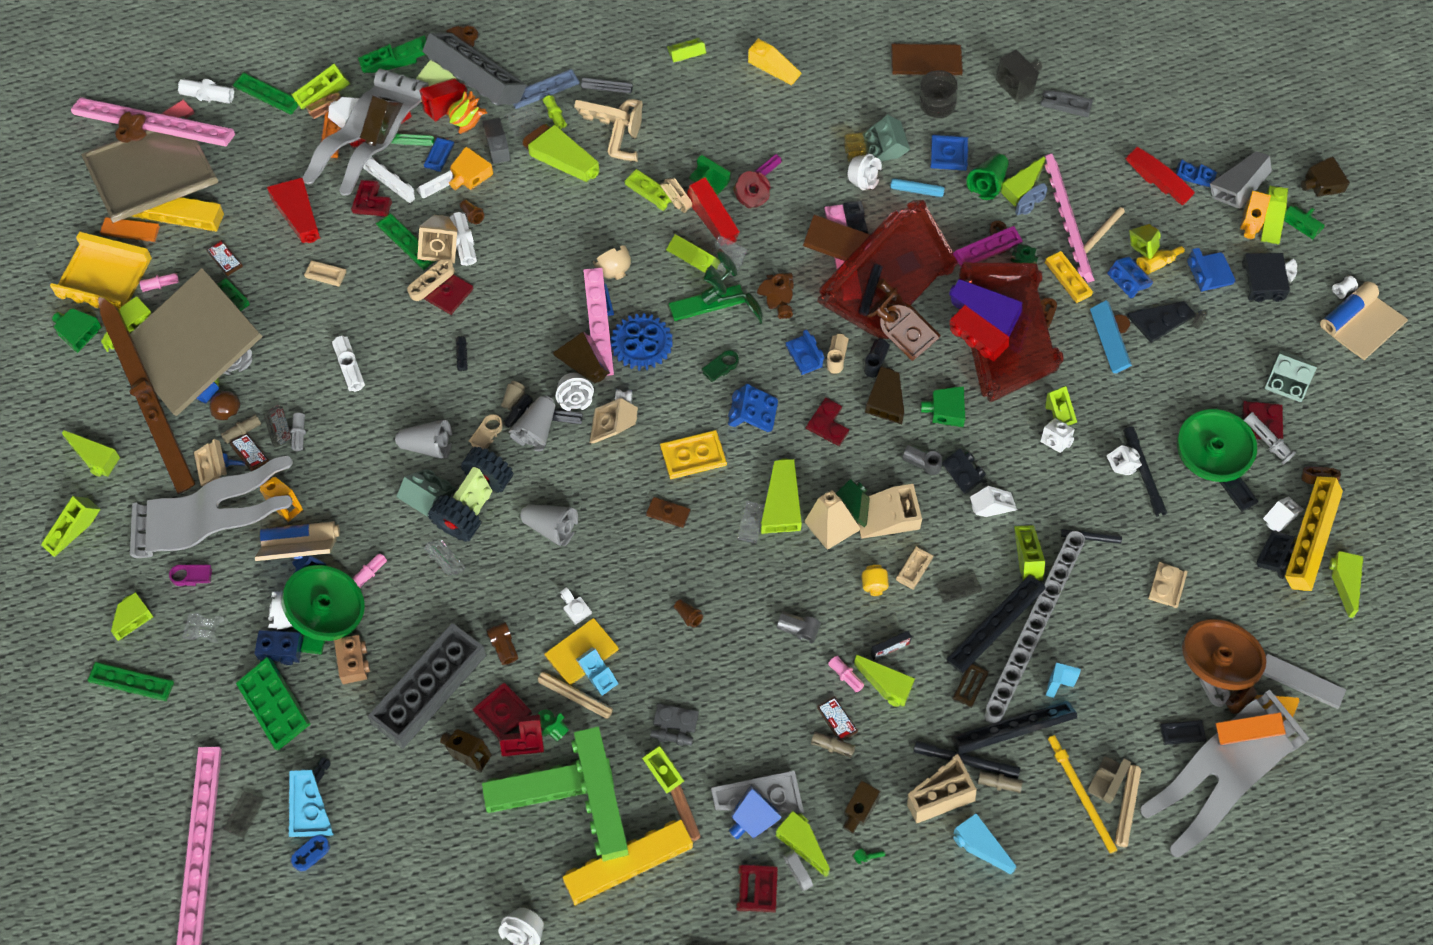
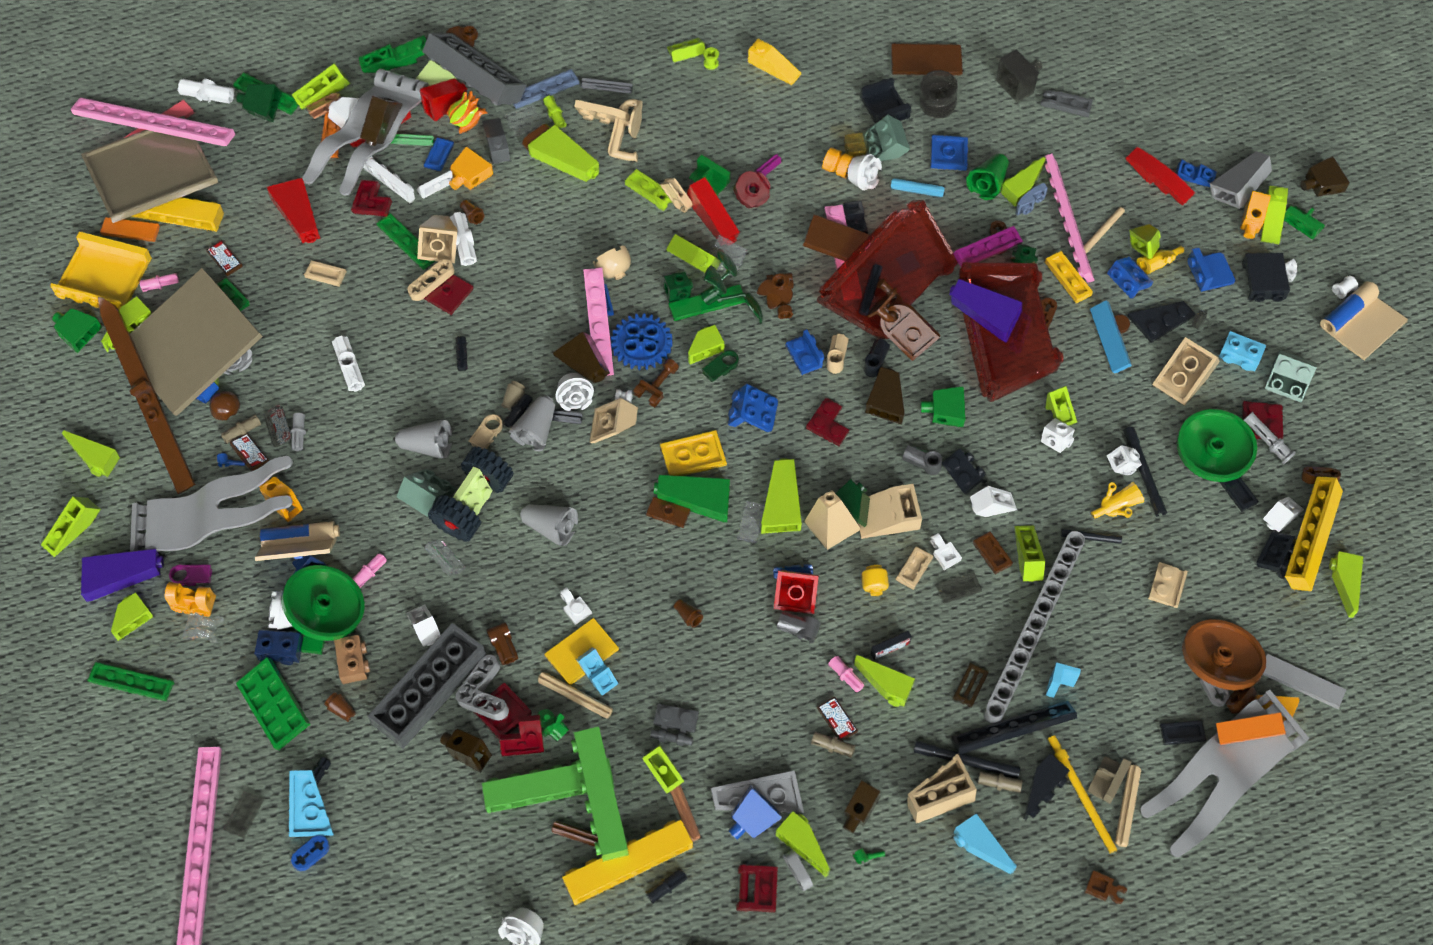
(117, 571): none -> dark purple slope
(130, 127): reddish brown plate -> none
(189, 601): none -> light orange piece
(210, 462): tan plate -> none
(260, 100): none -> dark green torso
(339, 706): none -> reddish brown cone
(424, 625): none -> white slope
(471, 694): none -> light grey beam
(574, 833): none -> reddish brown axle
(666, 885): none -> black axle
(669, 366): none -> reddish brown bar
(677, 286): none -> dark green brick
(700, 494): none -> green slope
(705, 344): none -> lime slope
(711, 55): none -> lime bush
(796, 592): none -> red slope
(807, 568): none -> blue axle
(837, 162): none -> light orange wheel
(884, 100): none -> black panel
(945, 553): none -> white plate
(979, 333): red brick -> none
(992, 552): none -> reddish brown plate
(996, 623): black tile -> none
(1047, 777): none -> black slope
(1101, 887): none -> reddish brown plate
(1116, 504): none -> yellow piece
(1186, 371): none -> tan slope
(1242, 351): none -> medium azure brick

